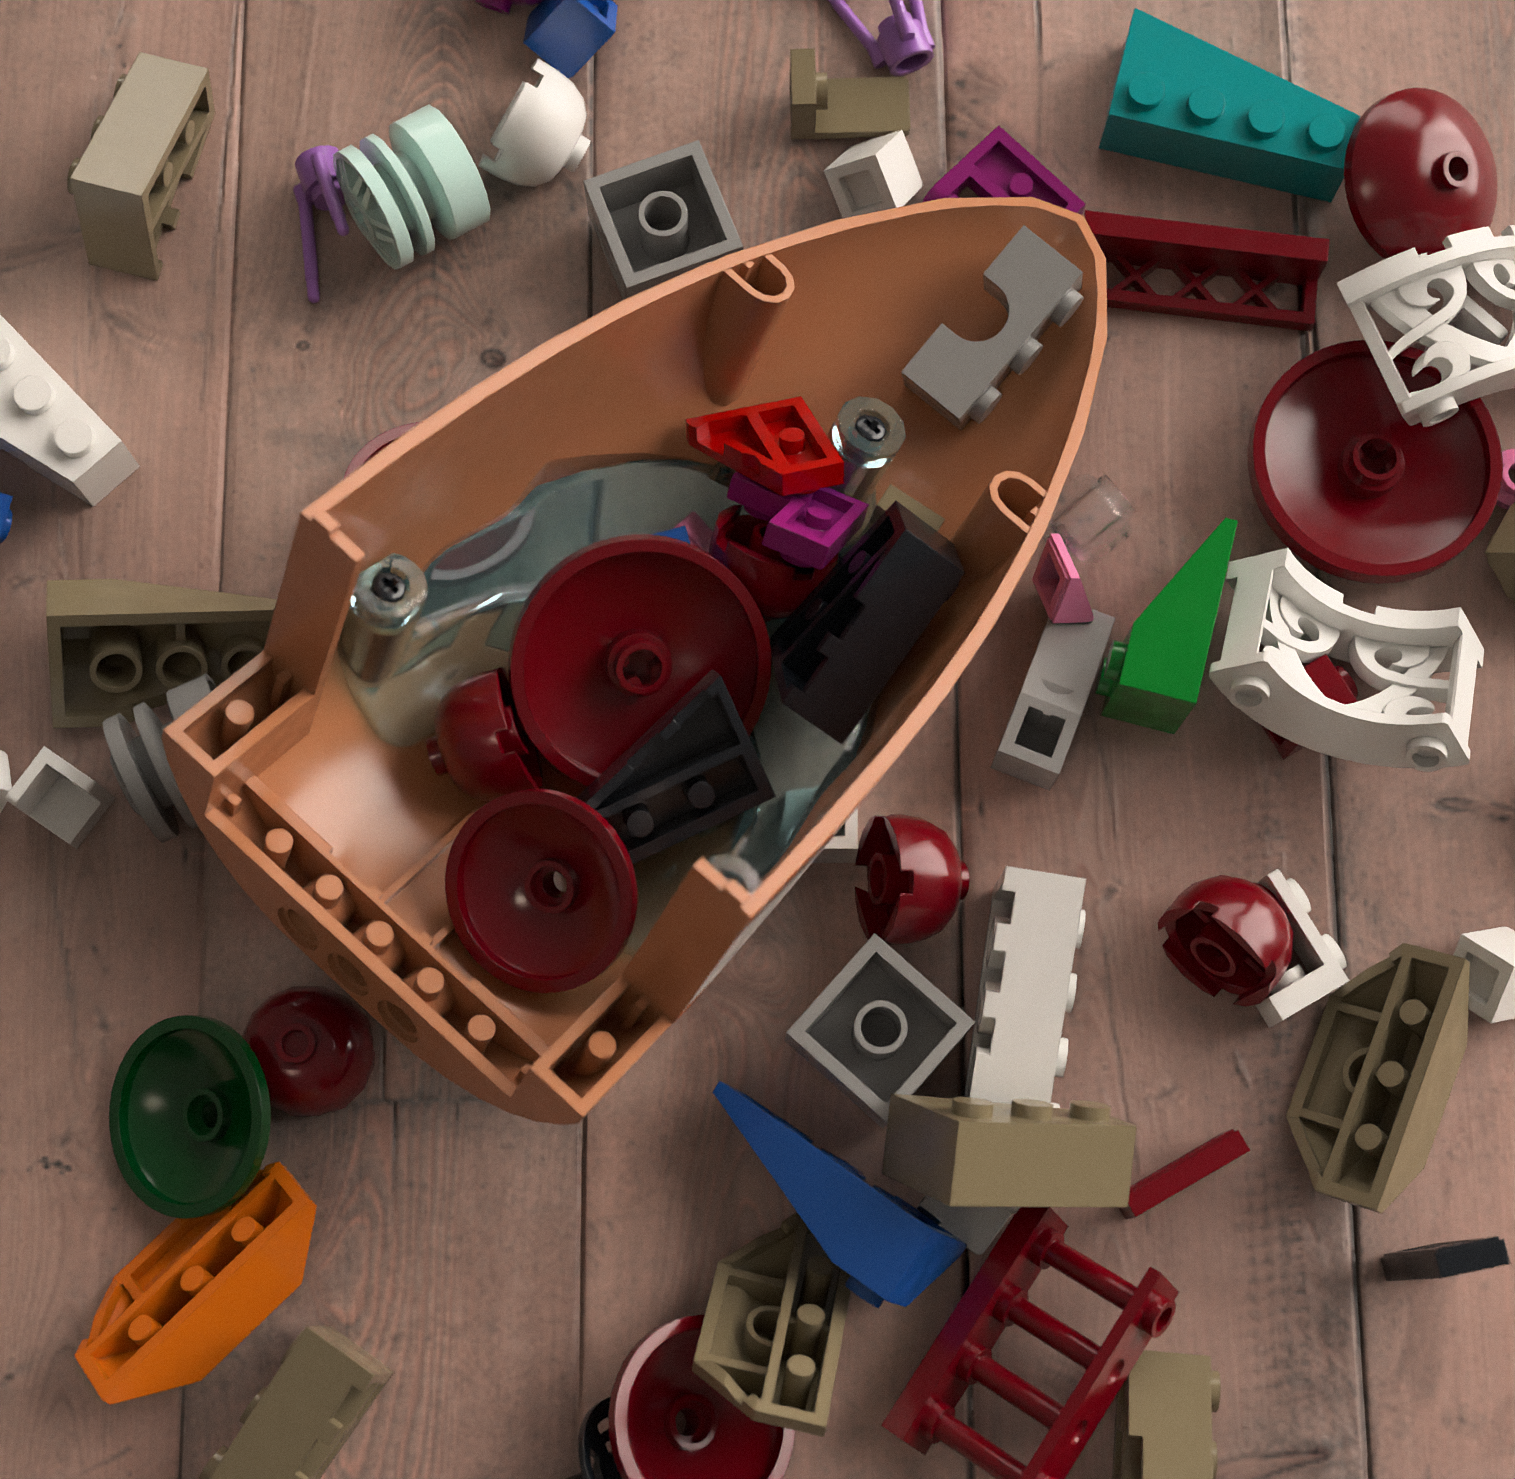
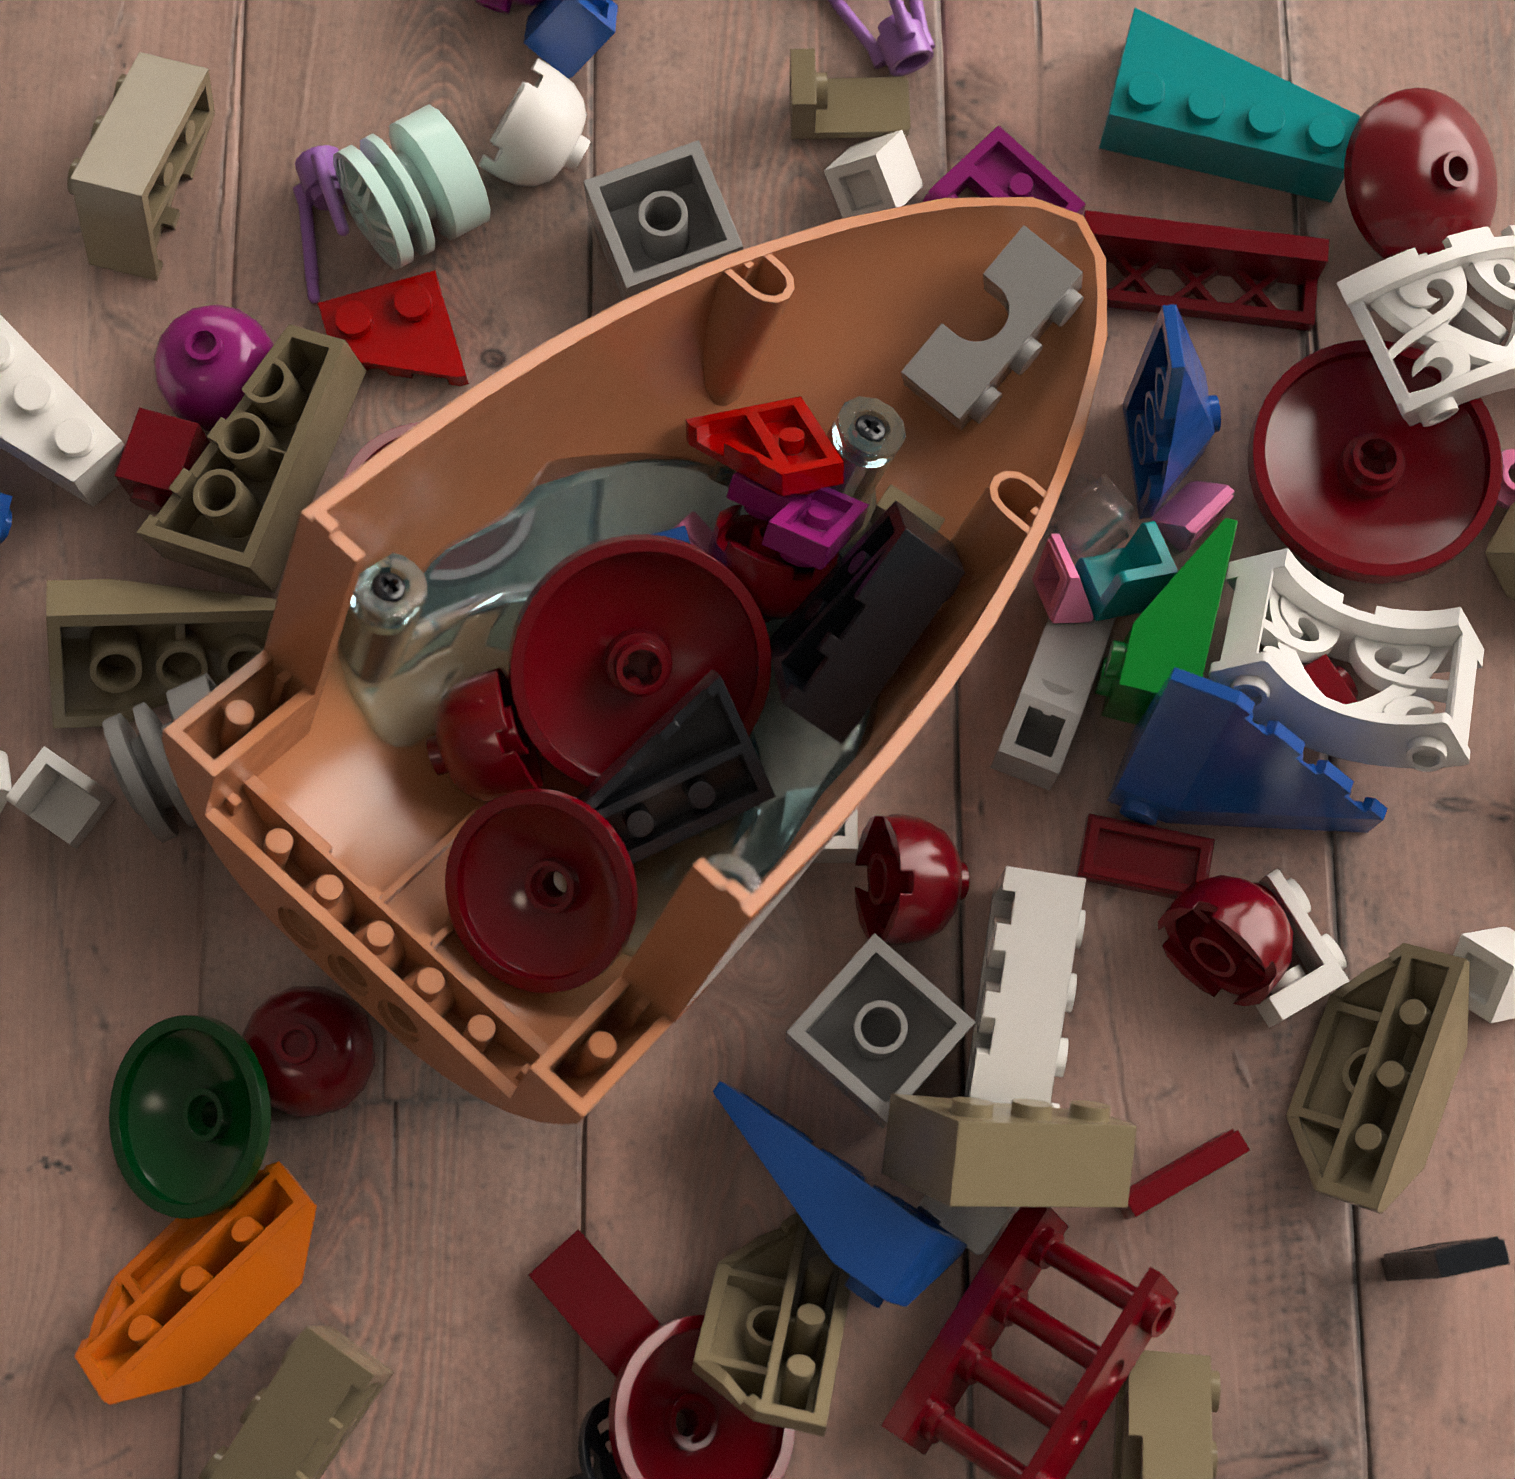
(156, 455): none -> dark red brick
(207, 361): none -> magenta cylinder
(262, 463): none -> dark tan wedge
(398, 328): none -> red wing
(594, 1300): none -> dark red slope
(1128, 576): none -> teal panel
(1142, 857): none -> dark red tile
(1167, 412): none -> blue wedge
(1192, 512): none -> bright pink slope
(1209, 764): none -> blue slope

